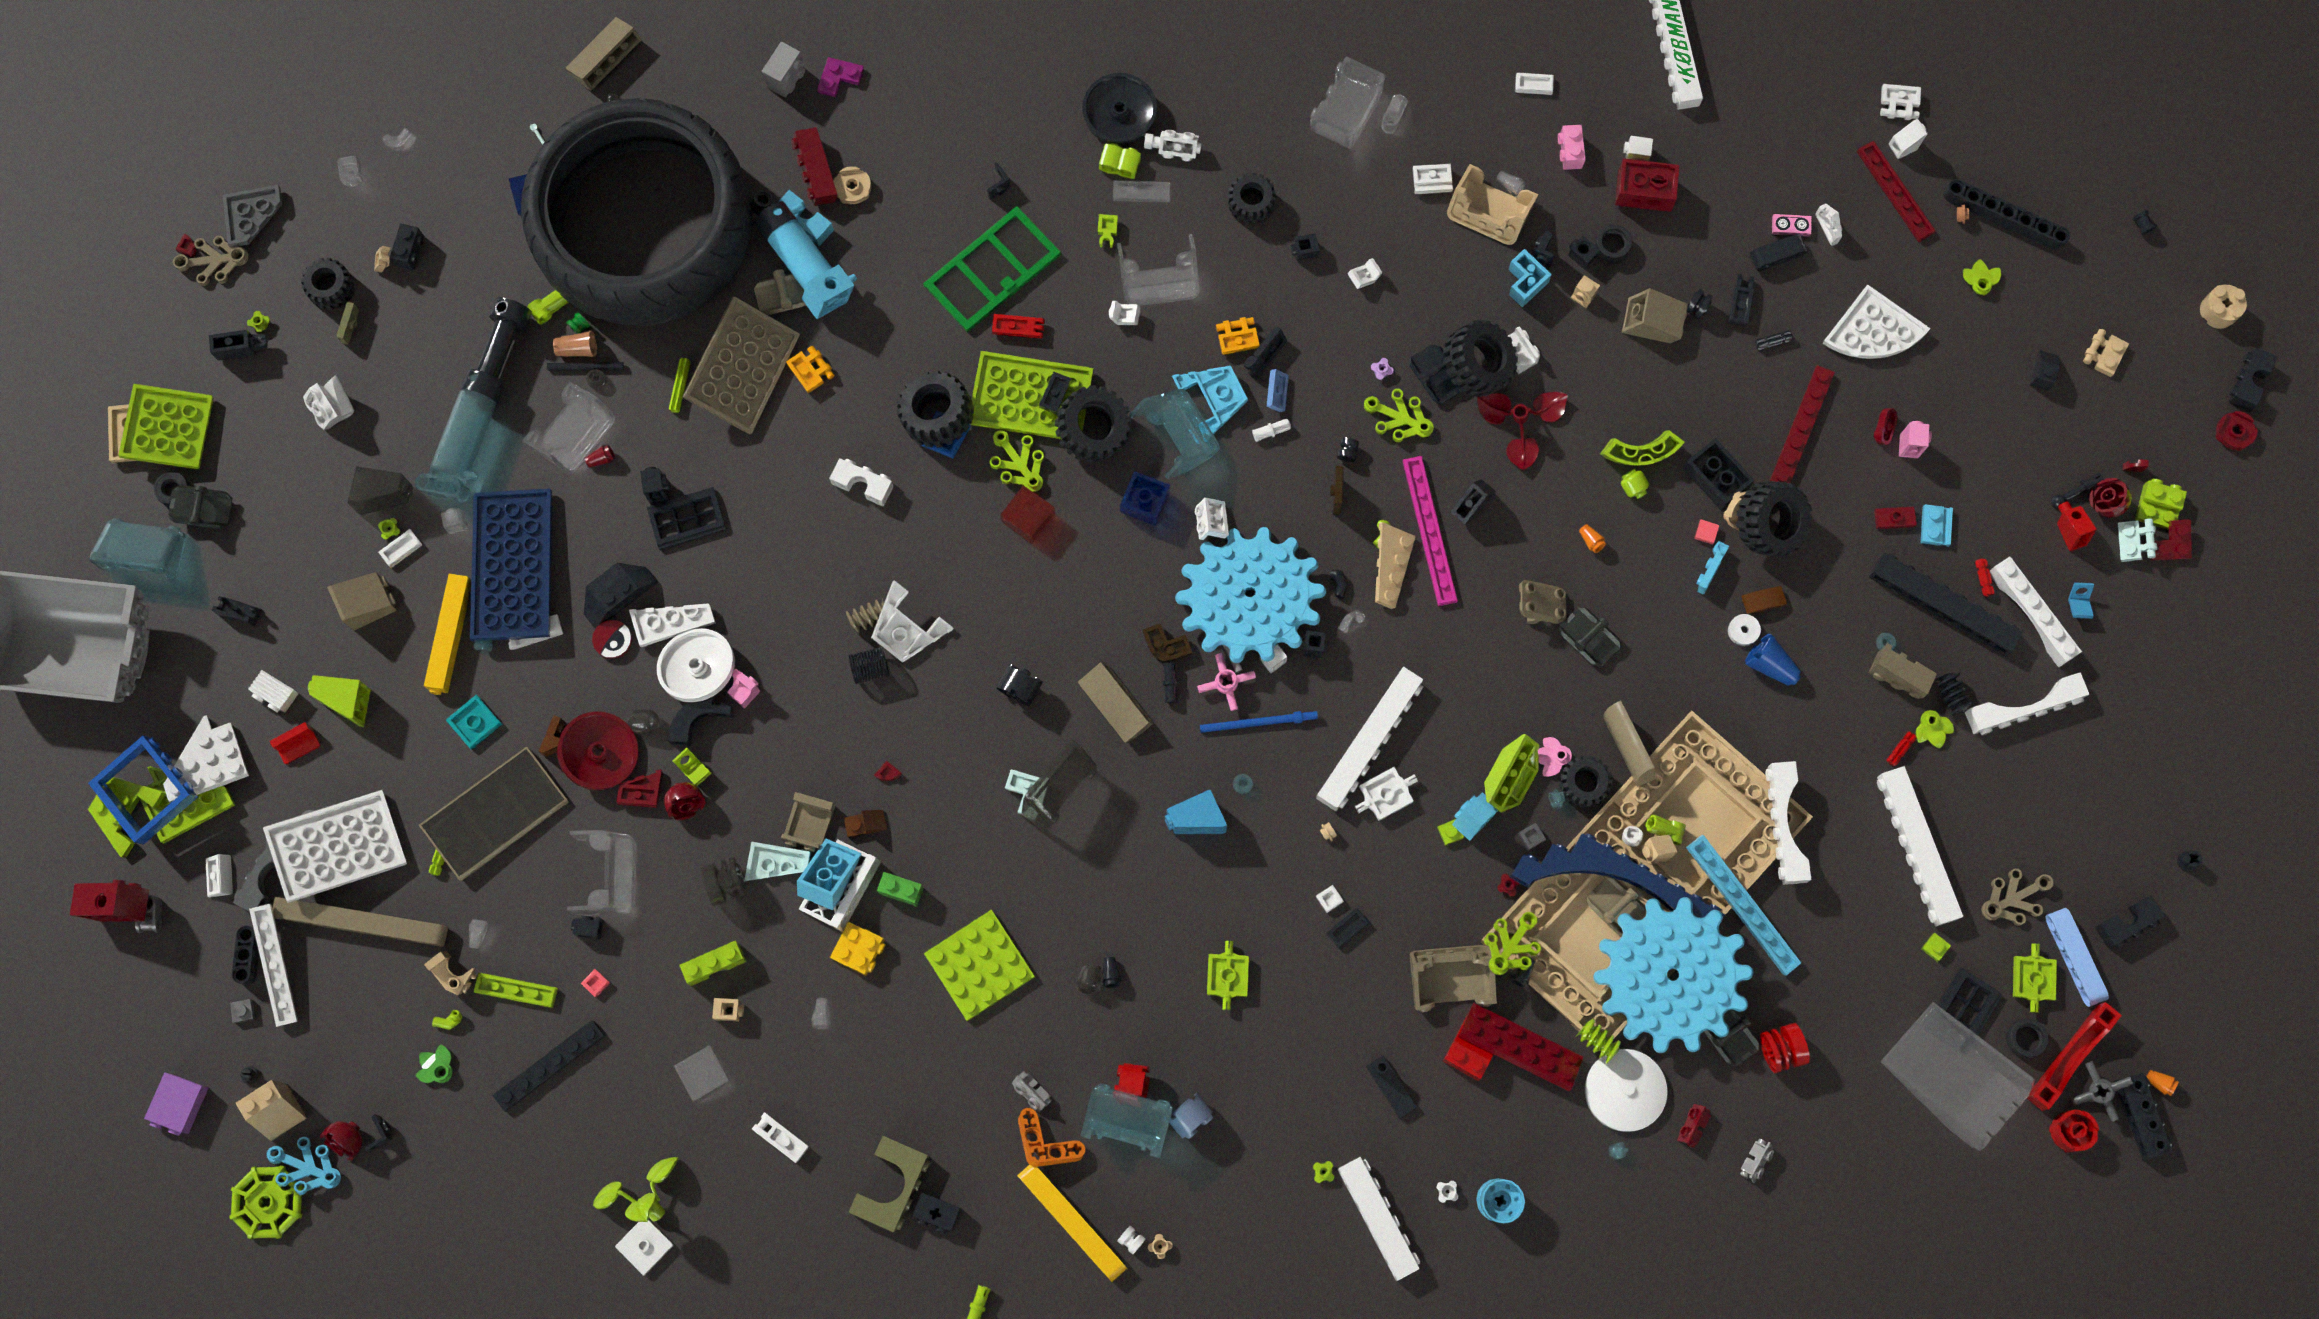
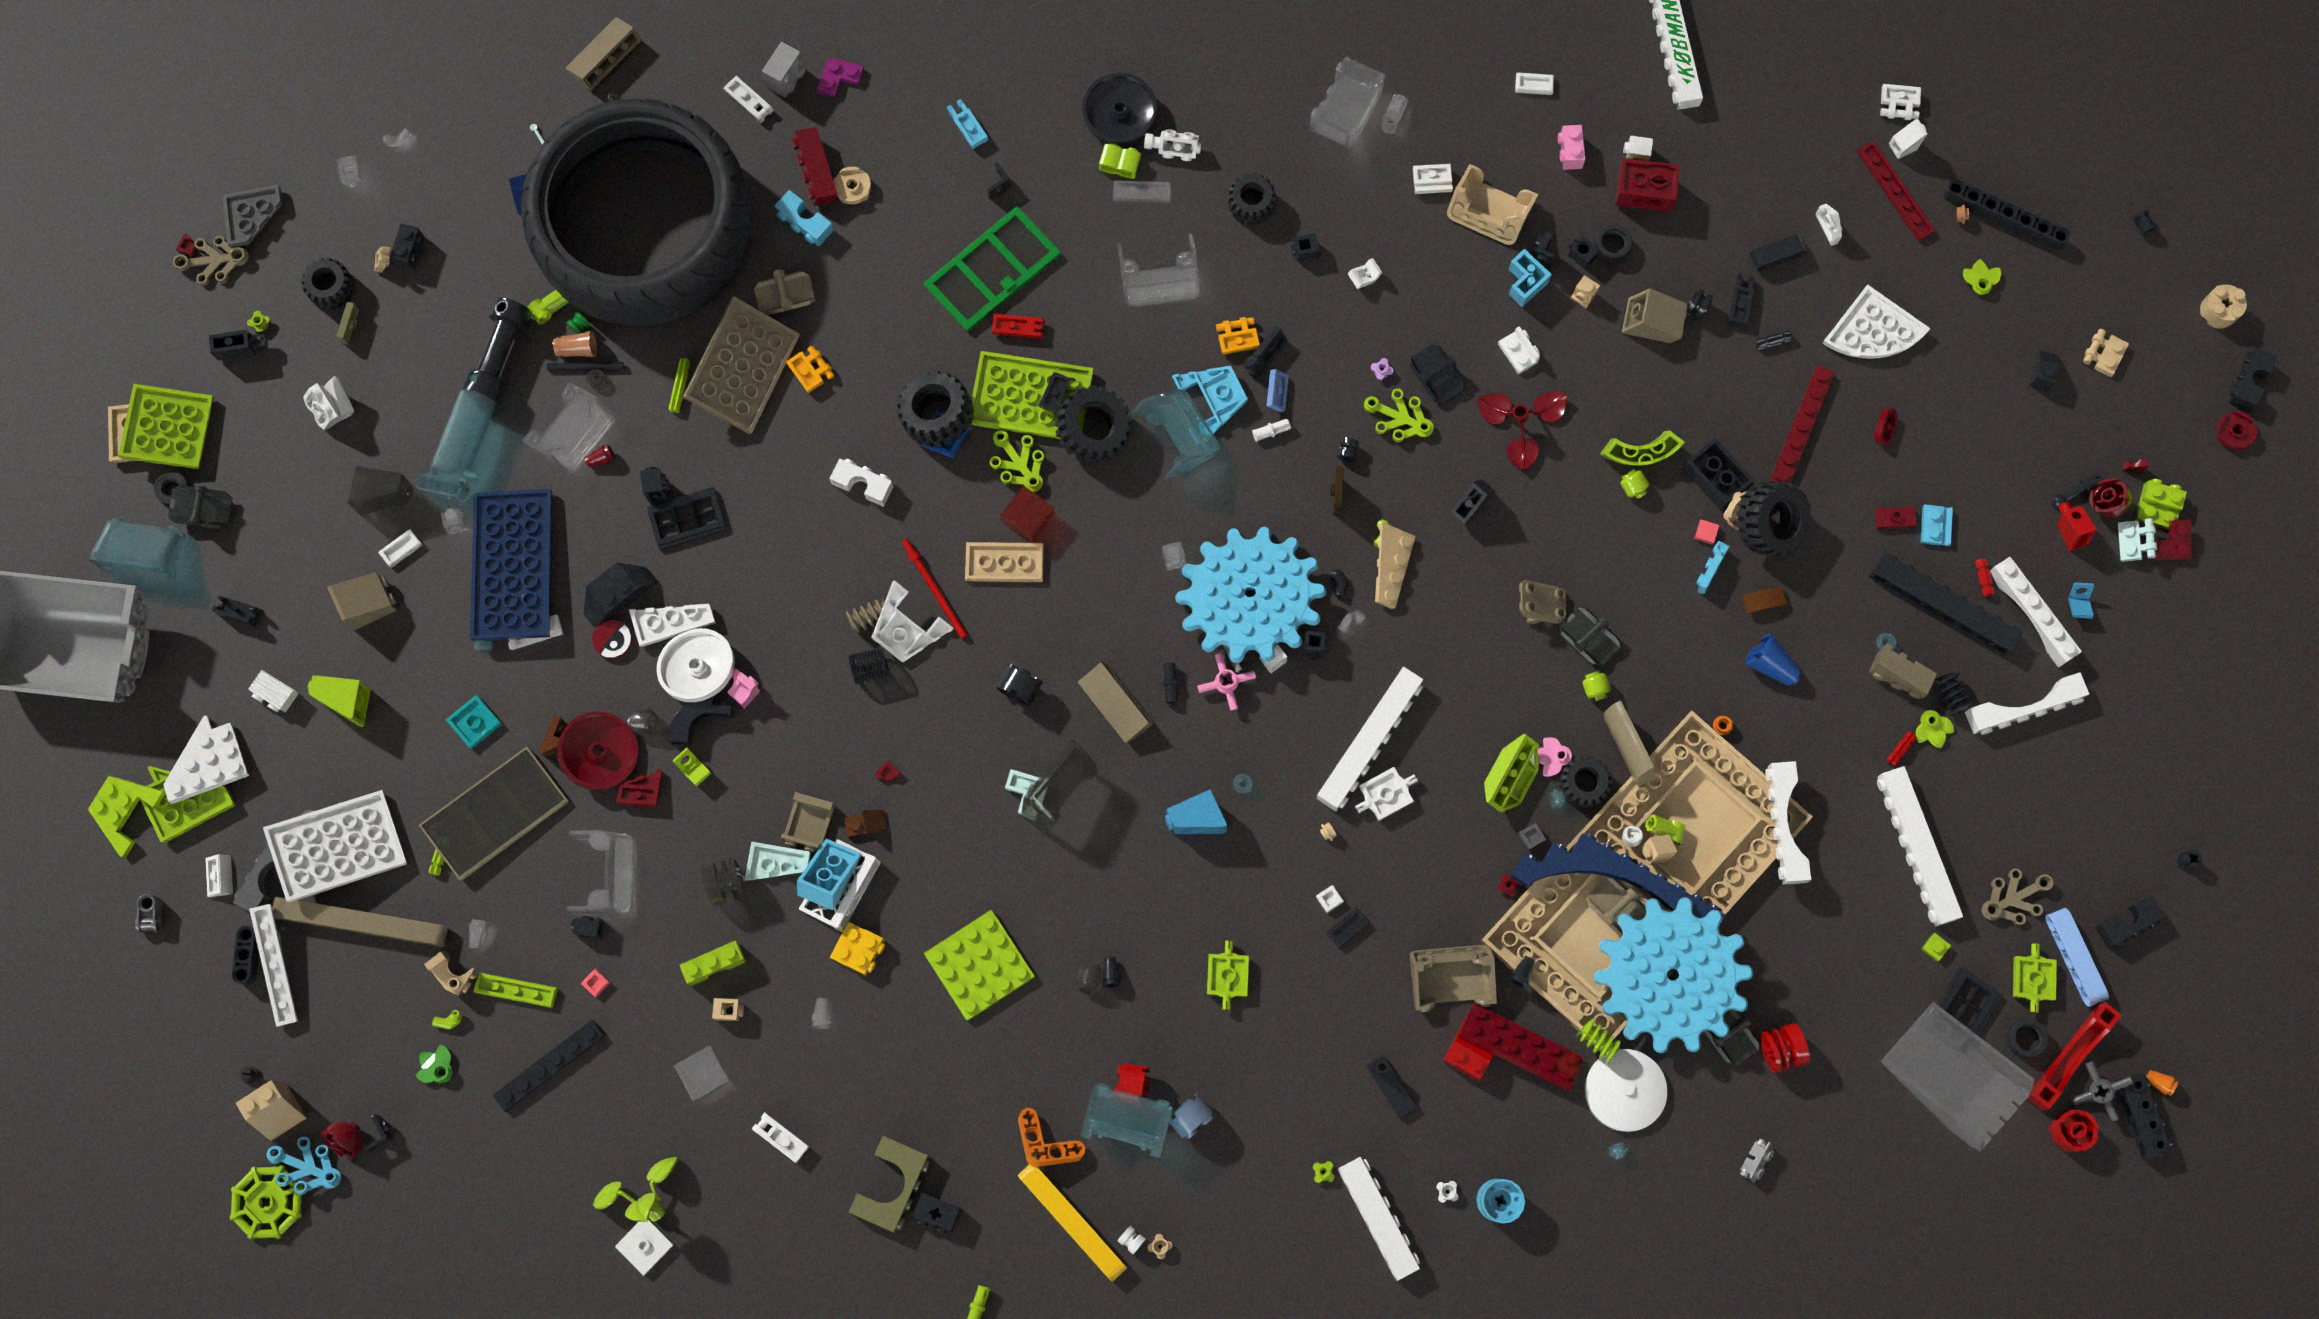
(109, 901): dark red piece -> none
(117, 809): blue window -> none
(175, 1104): medium lavender brick -> none
(242, 1011): flat silver plate -> none
(295, 743): red panel -> none
(383, 526): lime plate -> none
(448, 634): yellow brick -> none
(683, 800): dark red cylinder -> none
(748, 99): none -> white plate
(823, 286): medium azure piece -> none
(900, 889): bright green brick -> none
(915, 558): none -> red bar
(968, 125): none -> medium azure hinge
(1004, 562): none -> tan tile
(1036, 1098): light grey hinge -> none
(1106, 227): lime plate -> none
(1124, 314): white bracket -> none
(1145, 498): clear blue brick -> none
(1163, 649): dark brown plate -> none
(1173, 555): none -> clear brick
(1211, 518): white bracket -> none
(1296, 717): blue bar -> none
(1429, 531): dark pink tile -> none
(1449, 833): lime plate -> none
(1473, 816): medium azure brick -> none
(1496, 349): black tyre -> none
(1510, 182): clear cone -> none
(1510, 946): lime plant -> none
(1593, 539): orange cone -> none
(1596, 685): none -> lime head
(1689, 1133): dark red hinge -> none
(1728, 723): none -> orange plate
(1743, 905): medium azure plate -> none
(1748, 622): white piece -> none
(1791, 225): tile -> none
(1914, 439): bright pink brick -> none

